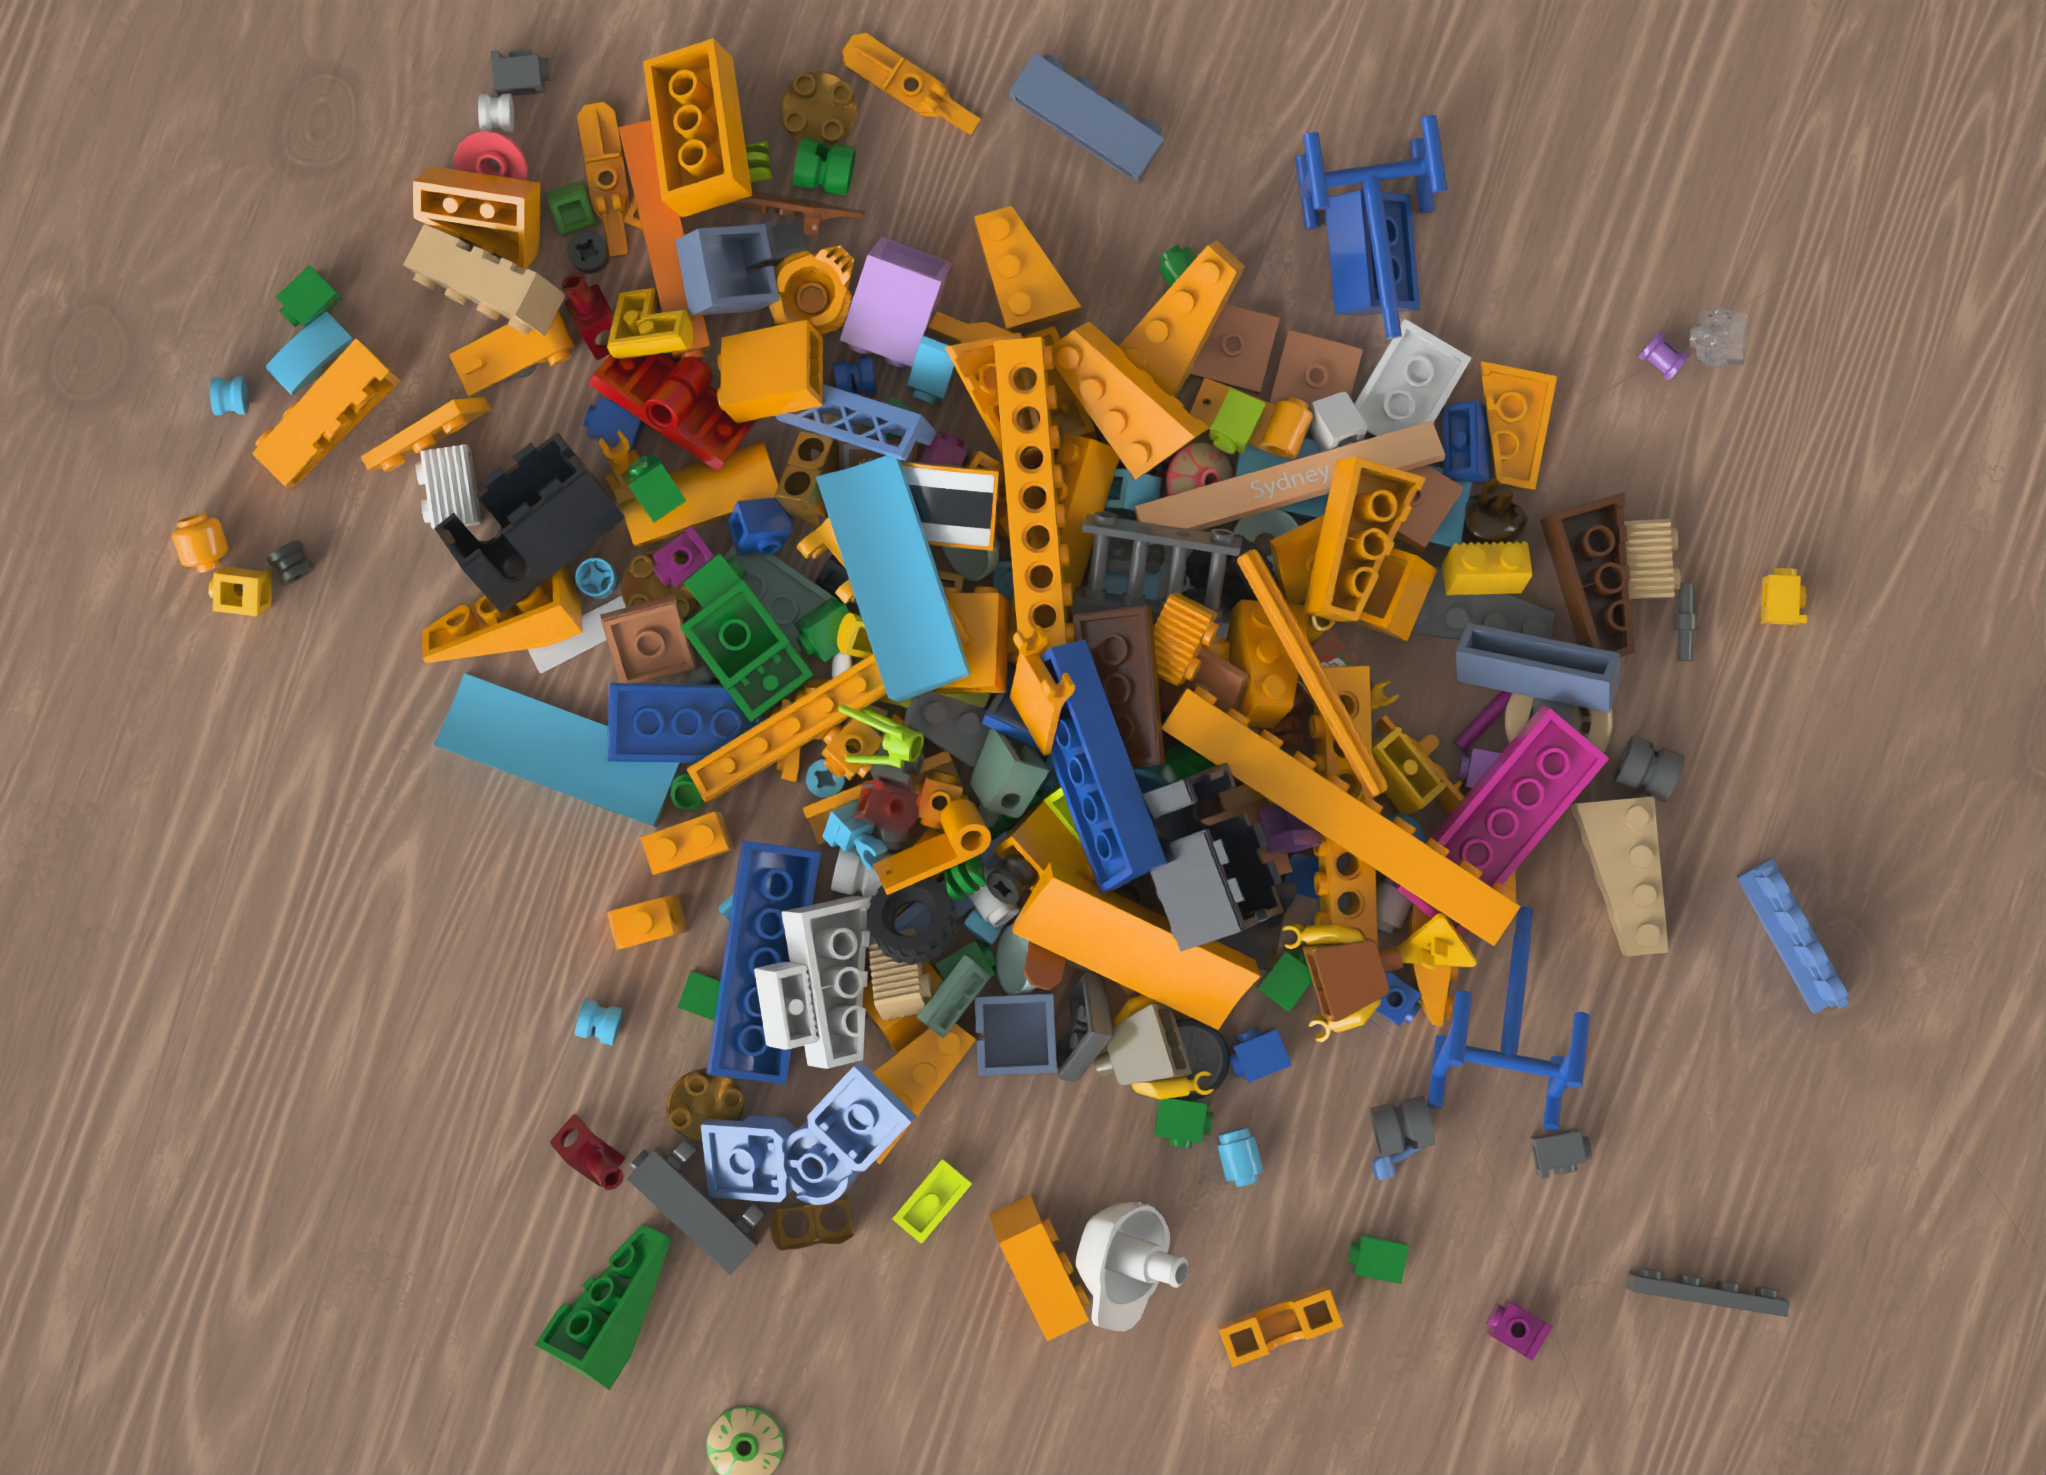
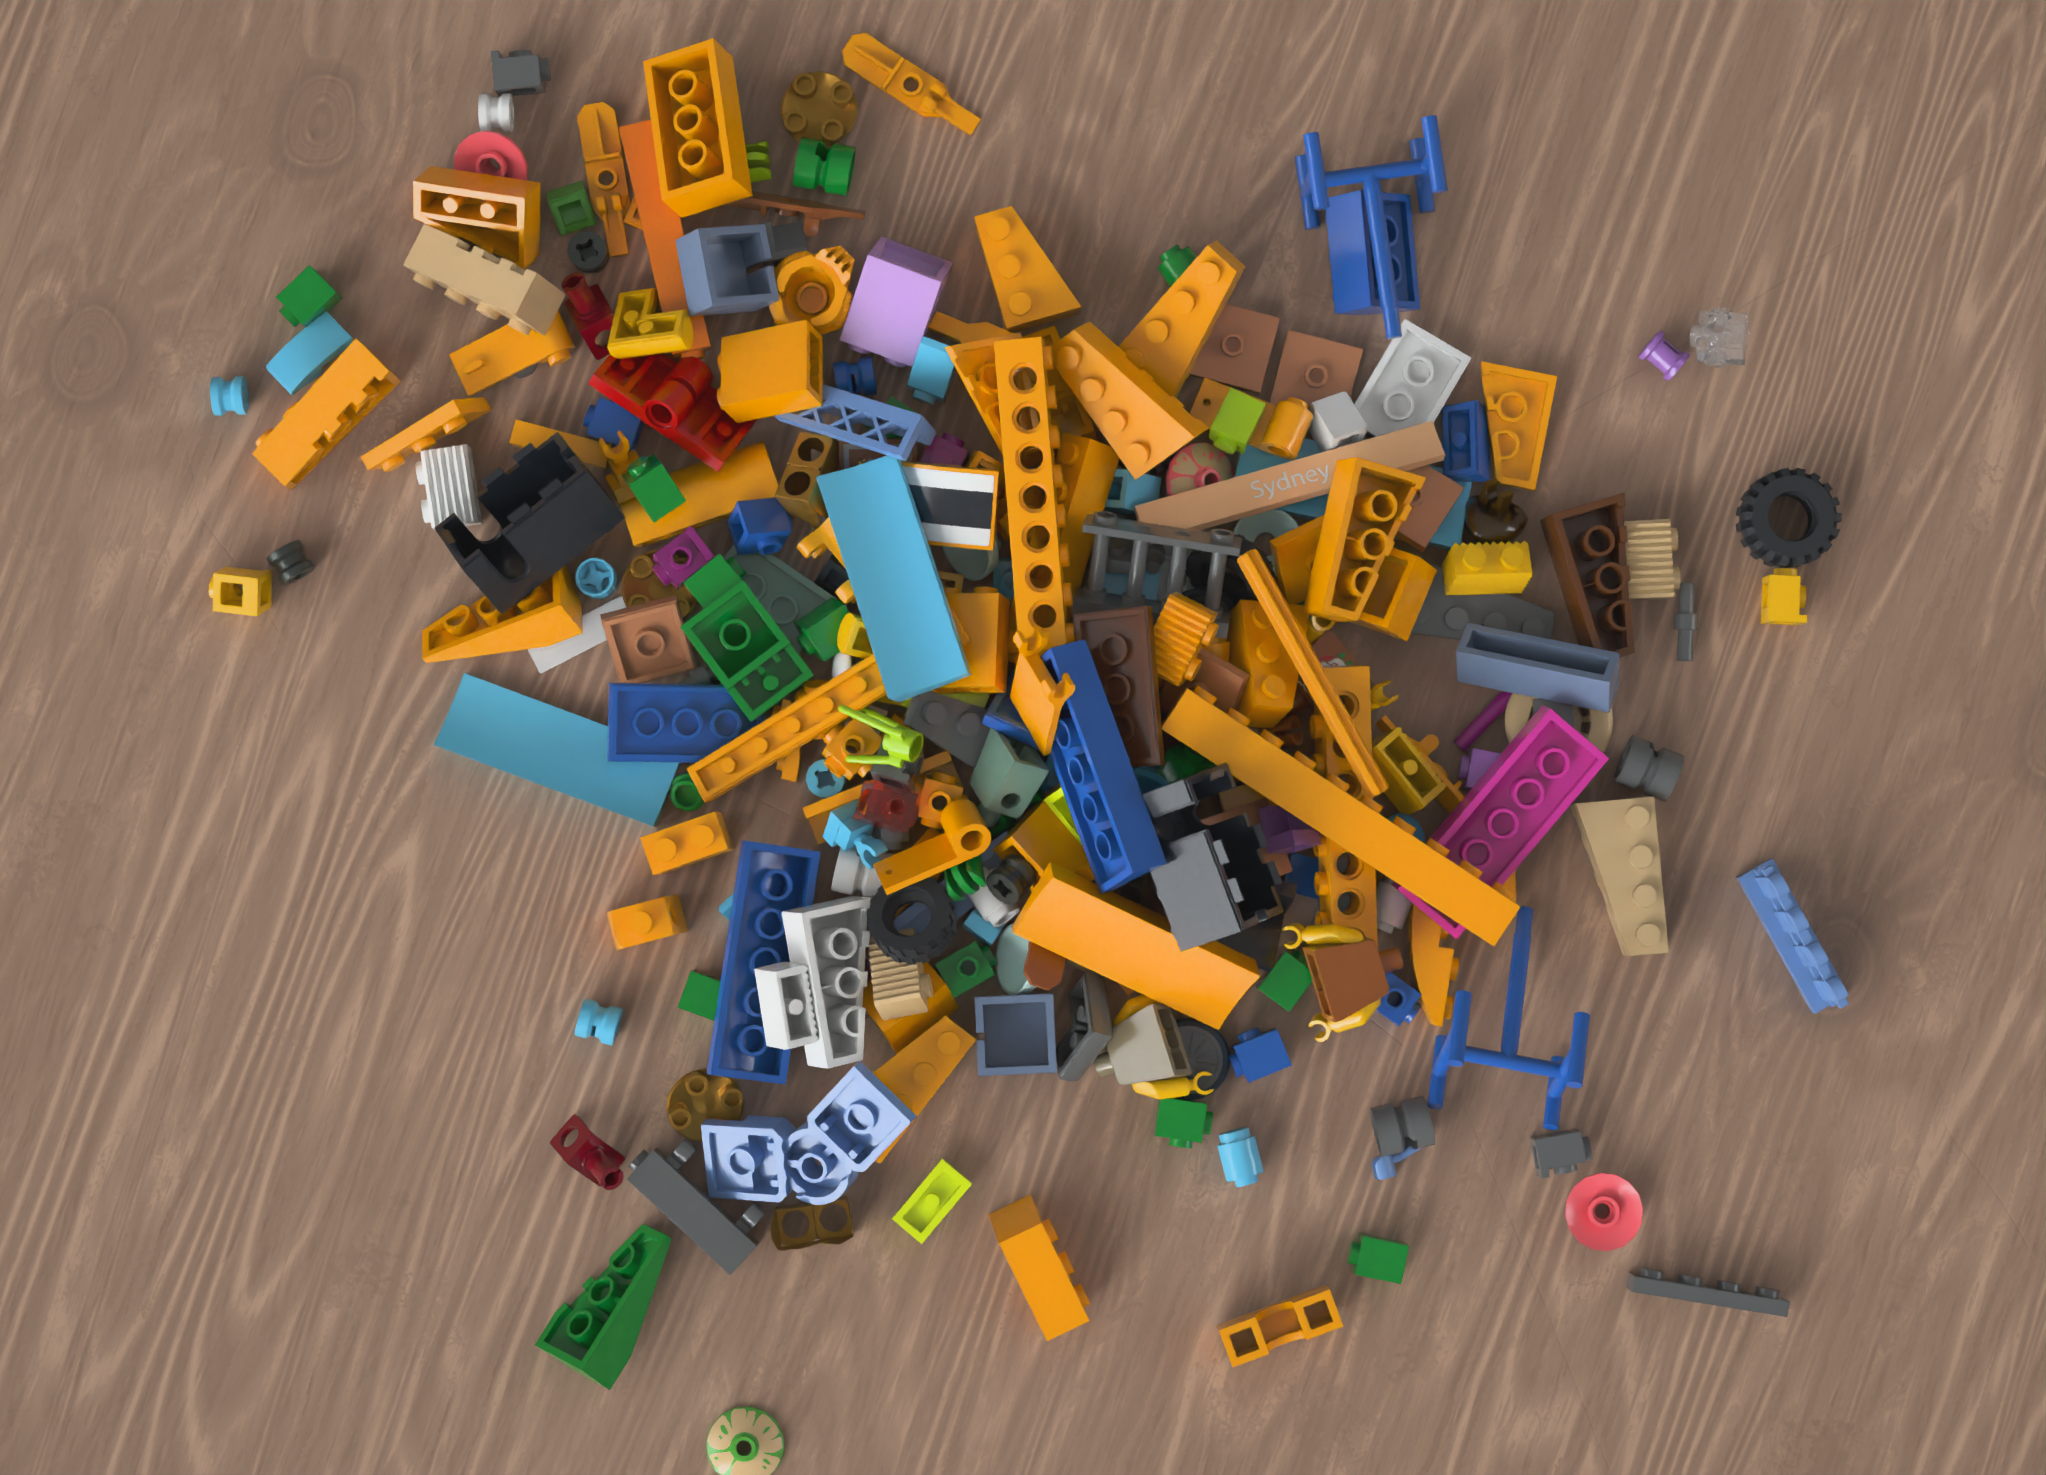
(200, 542): light orange head -> none
(585, 448): none -> light orange piece
(953, 996): sand green plate -> none
(1086, 116): sand blue brick -> none
(1124, 1260): white piece -> none
(1437, 945): yellow piece -> none
(1534, 1332): magenta brick -> none
(1623, 1214): none -> coral dish
(1819, 509): none -> black tyre

